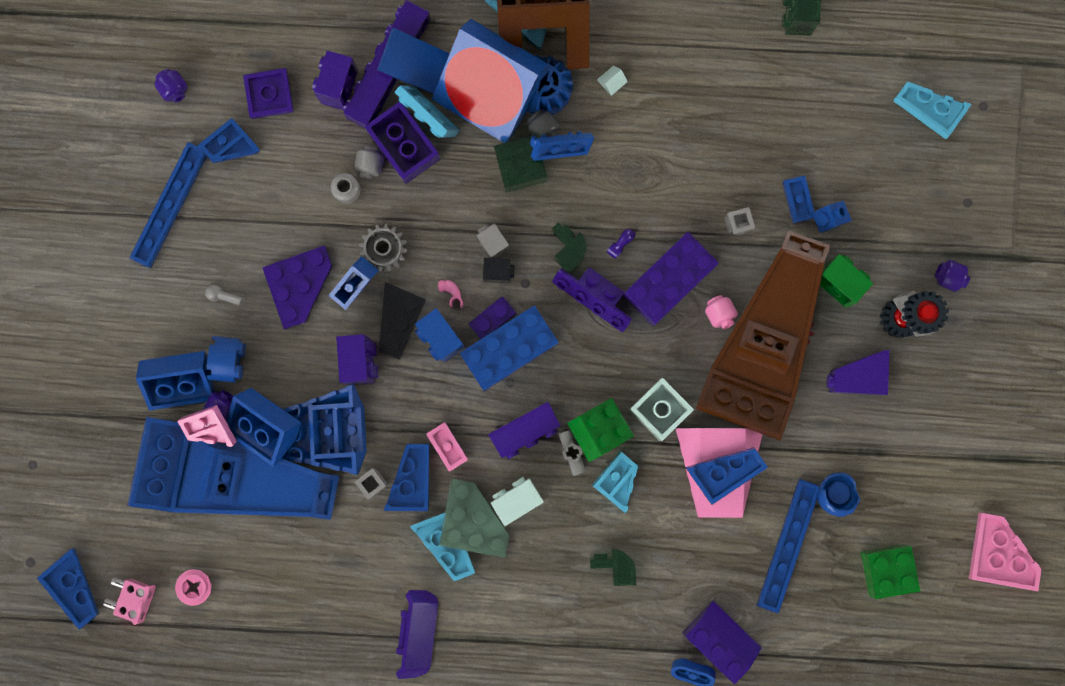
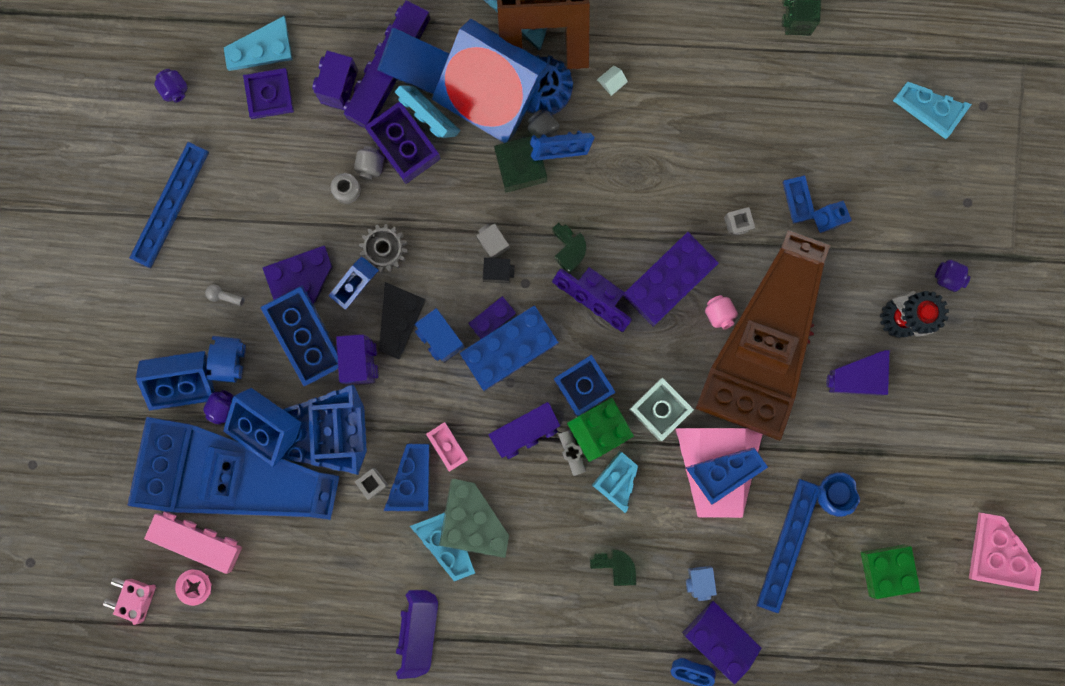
(70, 589): blue wing -> none
(193, 542): none -> bright pink brick
(207, 426): bright pink wing -> none
(228, 143): blue wing -> none
(260, 47): none -> medium azure wing
(302, 335): none -> blue brick
(451, 288): bright pink arm -> none
(516, 501): light aqua brick -> none
(584, 385): none -> blue brick
(616, 248): dark purple arm -> none
(701, 583): none -> medium blue brick
(844, 281): green brick -> none

